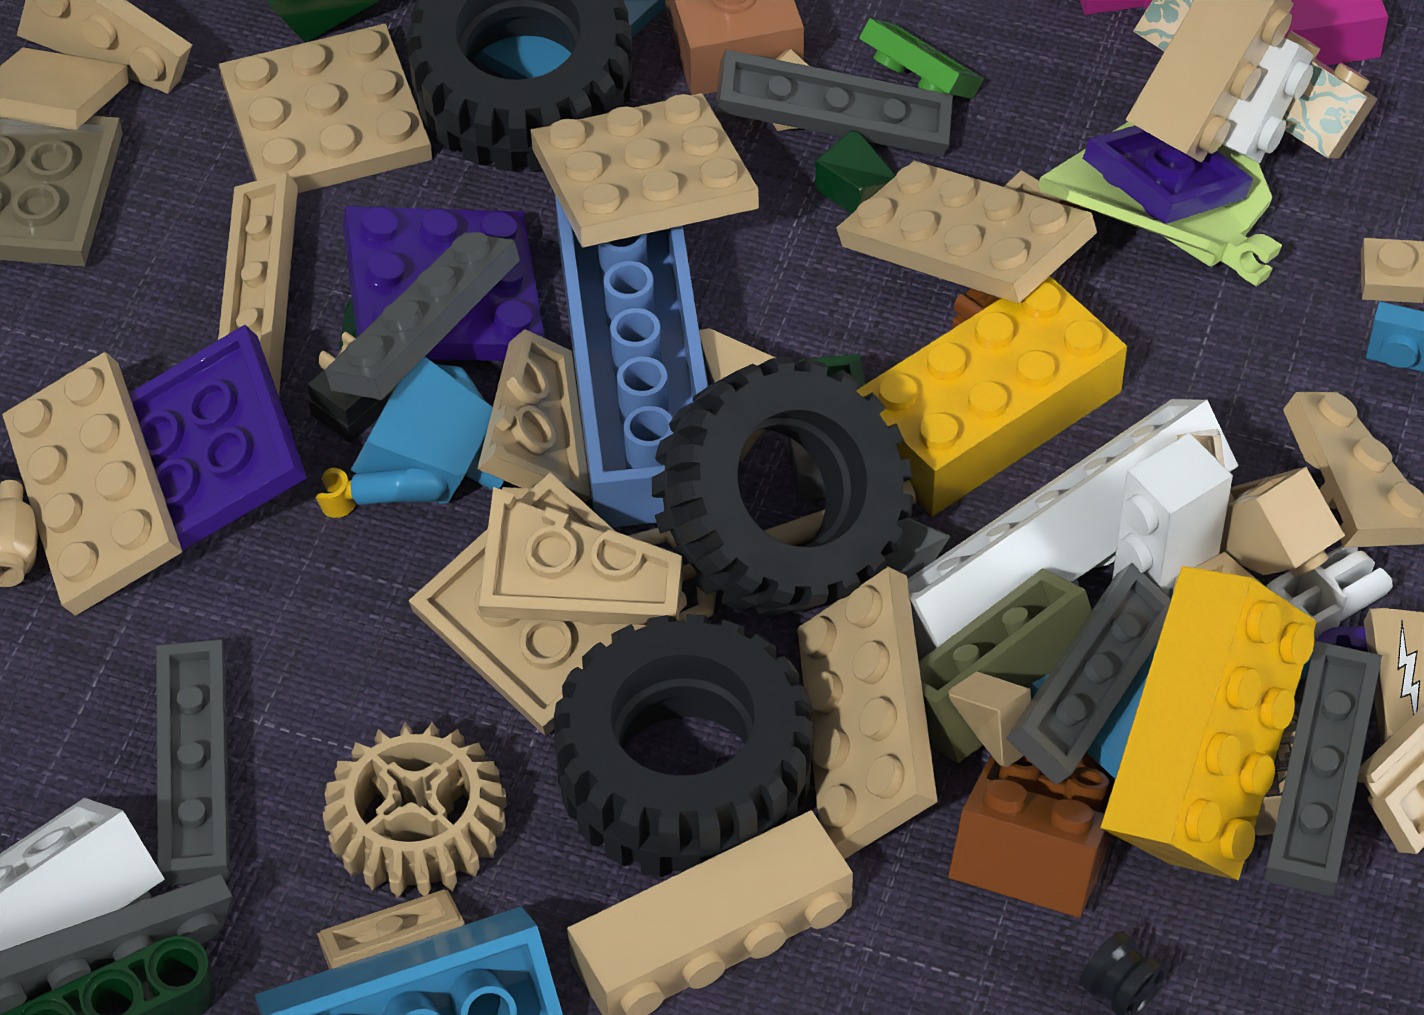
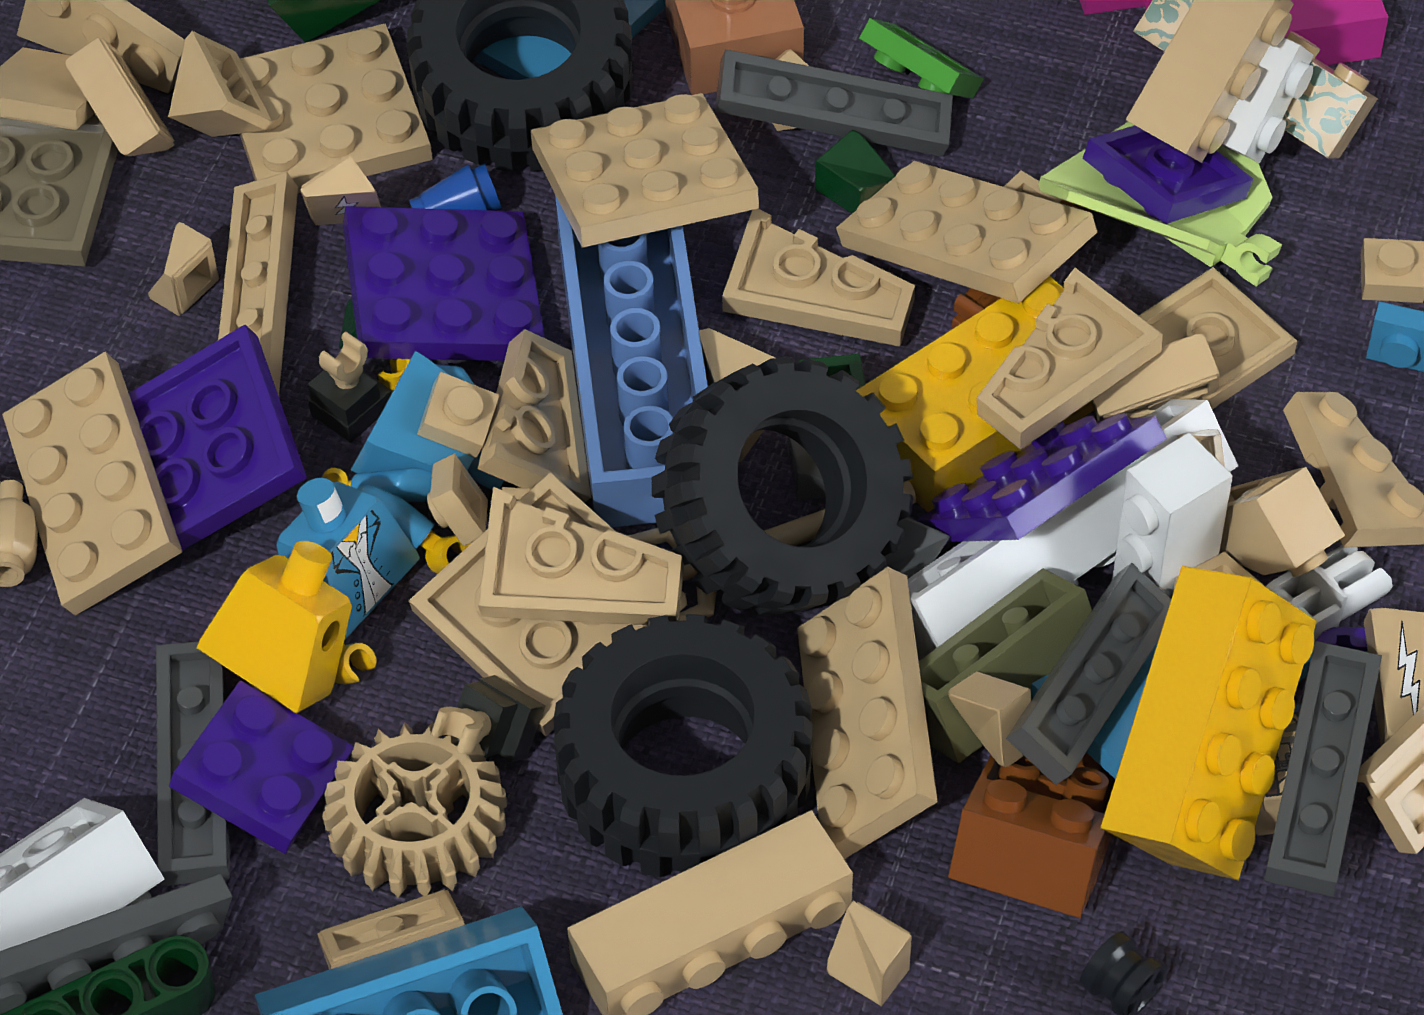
(118, 100): none -> tan slope
(188, 271): none -> tan slope
(215, 91): none -> tan slope
(261, 767): none -> dark purple plate
(283, 627): none -> yellow torso
(336, 188): none -> tan slope
(371, 549): none -> dark azure torso
(422, 315): dark grey plate -> none
(457, 500): none -> tan plate
(458, 414): none -> tan plate
(461, 191): none -> blue cone
(494, 717): none -> pearl dark grey piece
(805, 286): none -> tan wing
(870, 953): none -> tan slope
(1041, 479): none -> dark purple plate
(1067, 361): none -> tan wing
(1178, 372): none -> tan slope
(1238, 332): none -> tan tile

